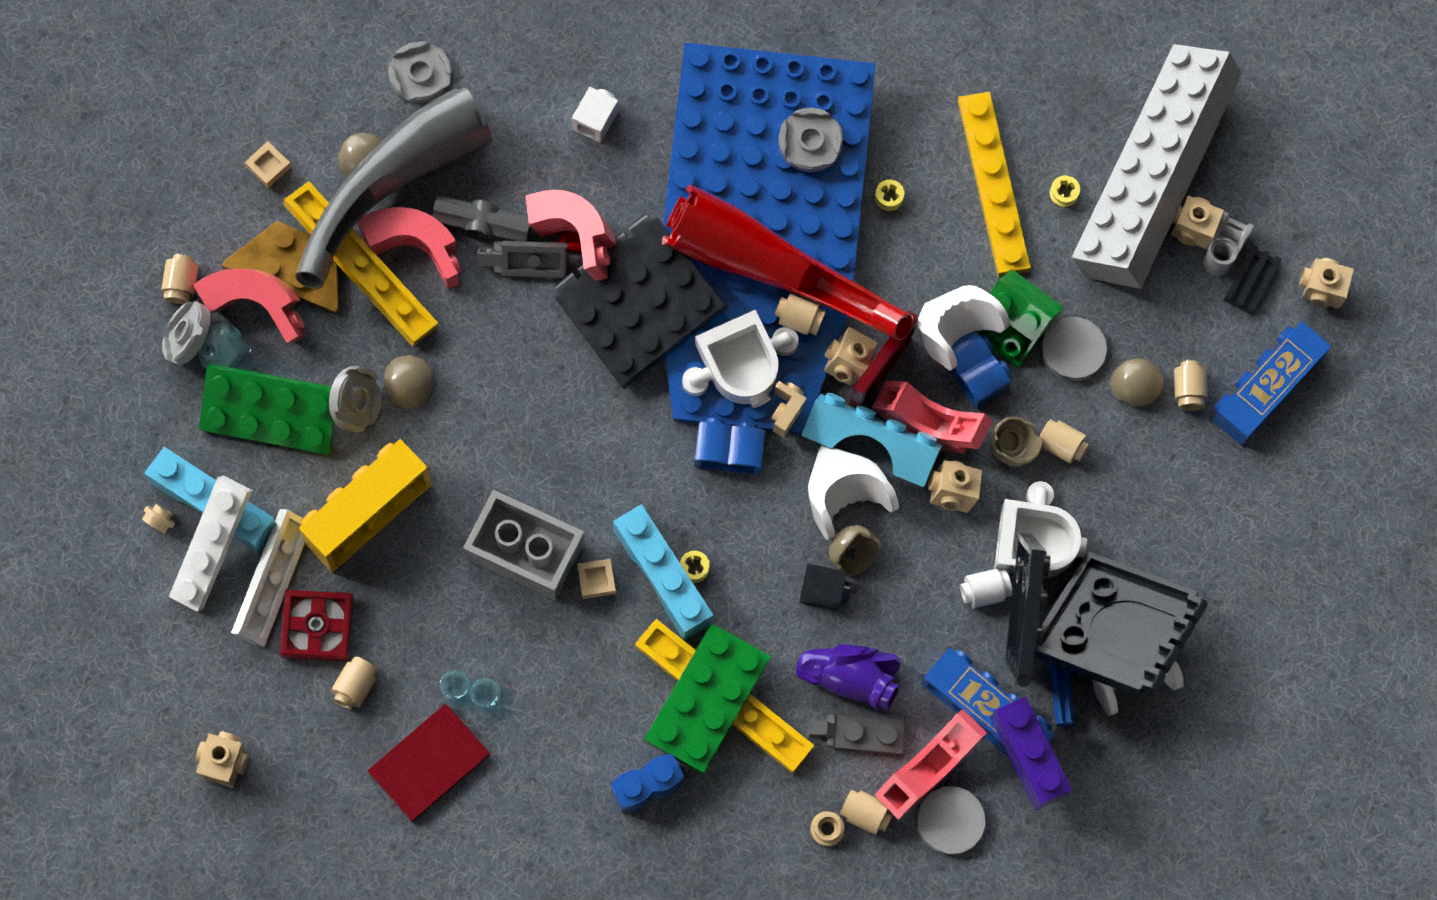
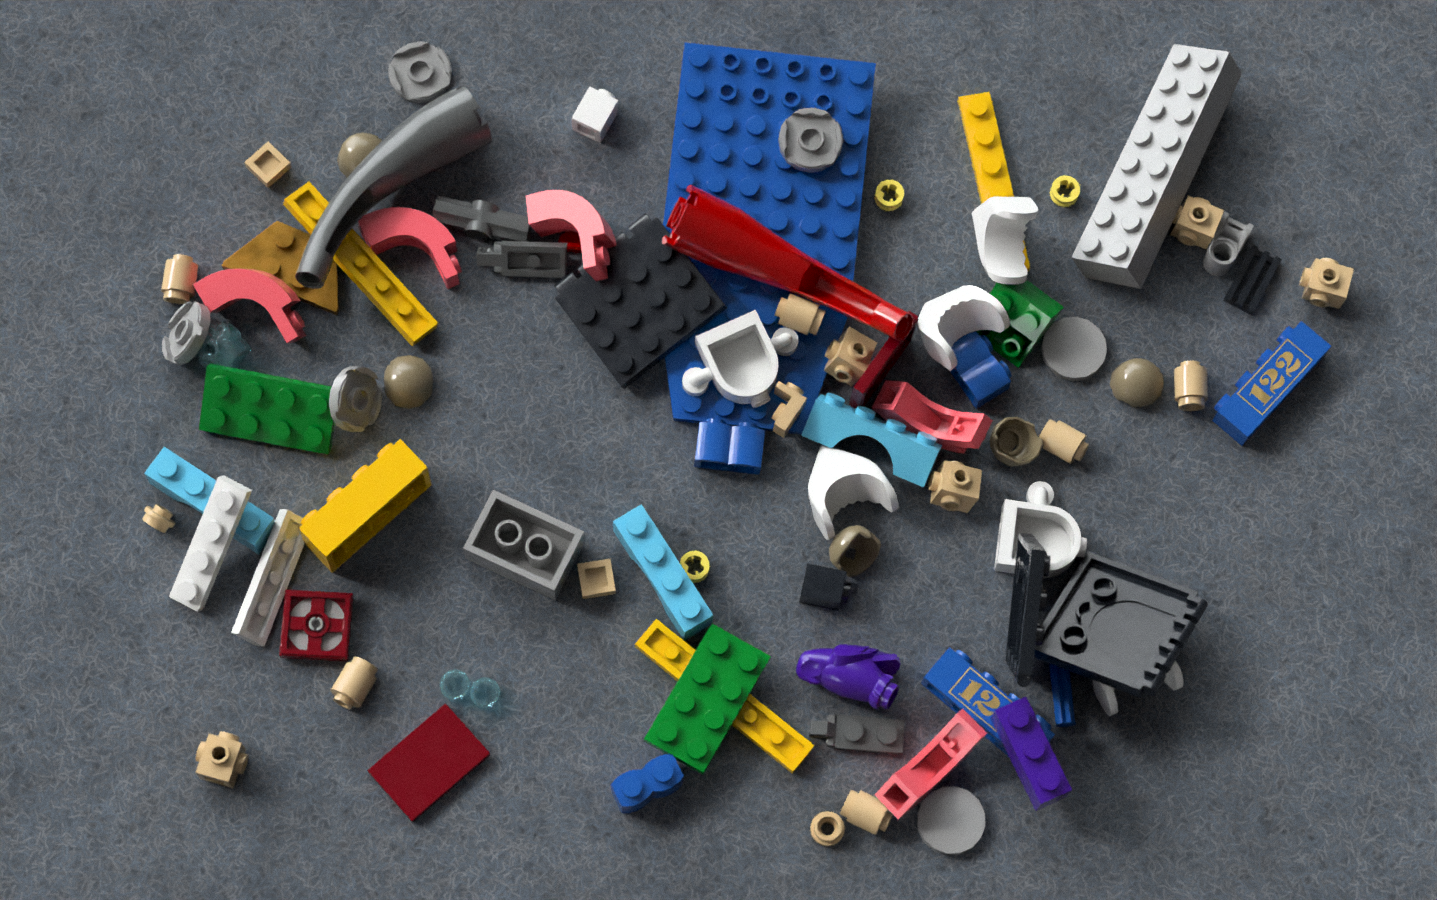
(986, 588): white brick -> none
(1000, 234): none -> white animal

